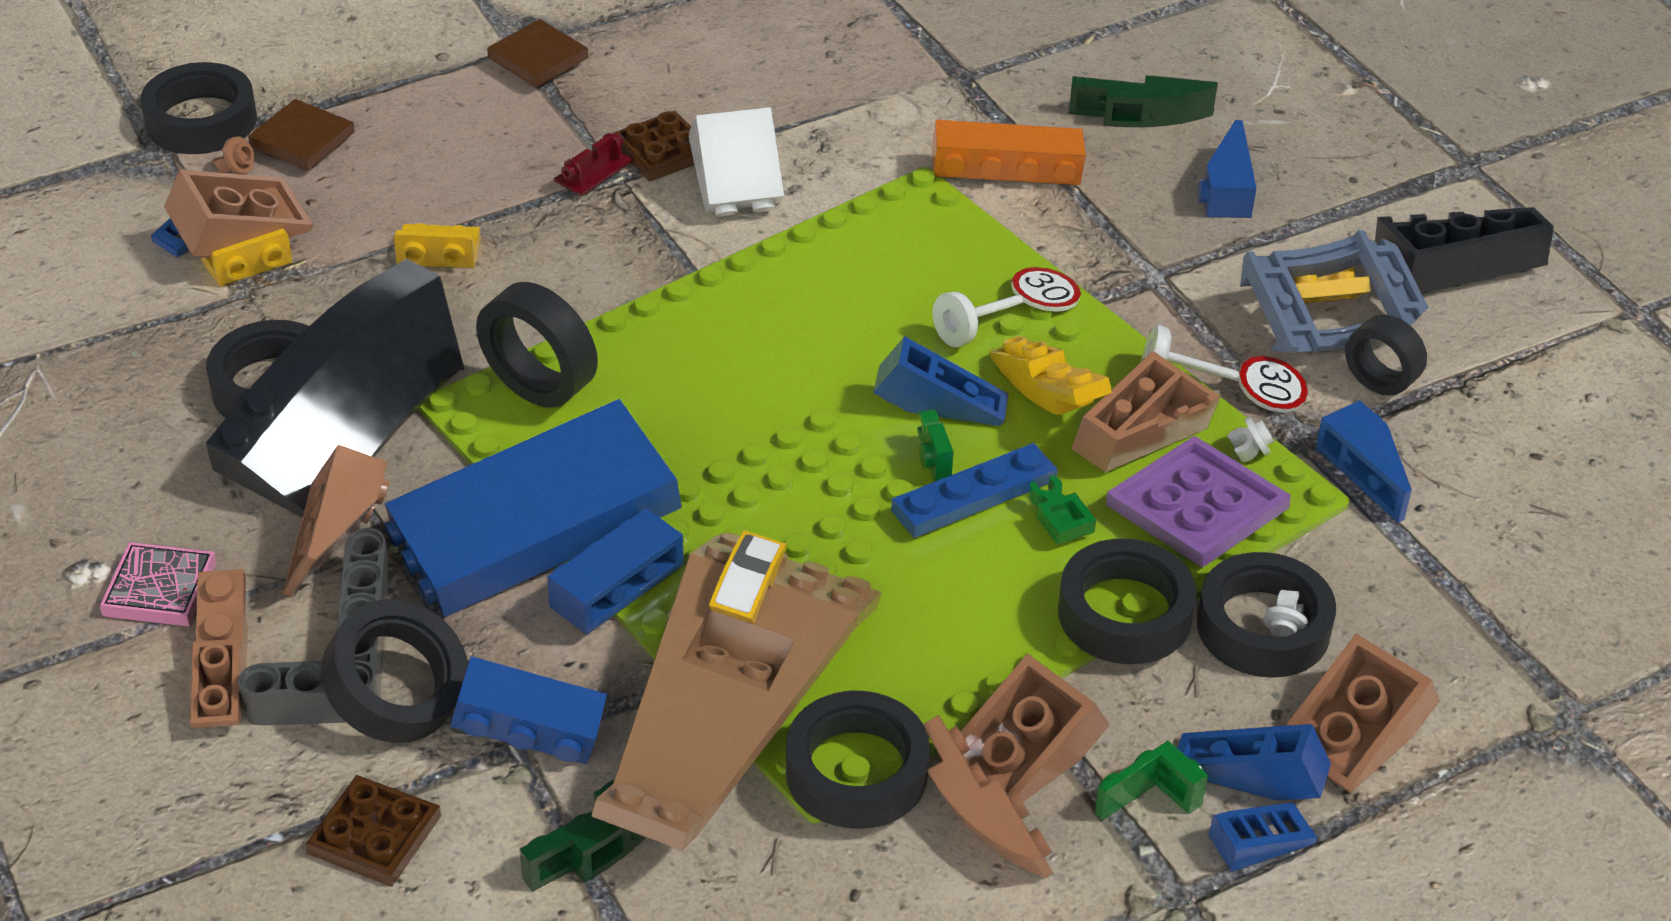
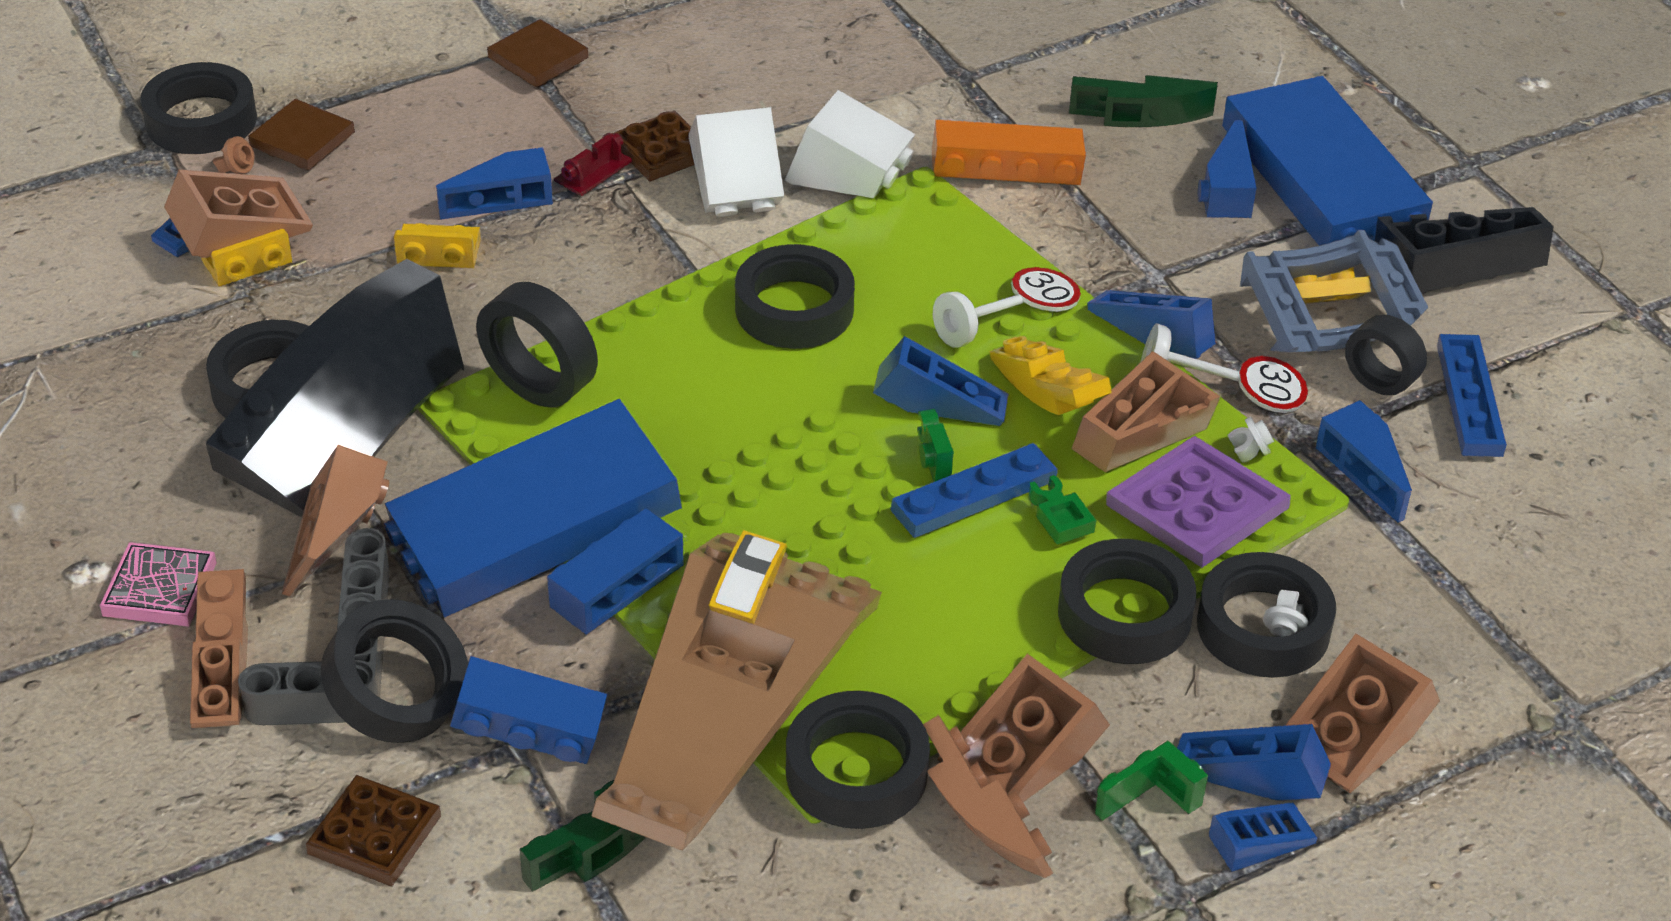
(500, 184): none -> blue slope
(789, 327): none -> black tyre
(850, 150): none -> white slope
(1136, 314): none -> blue slope
(1324, 160): none -> blue brick
(1471, 395): none -> blue plate

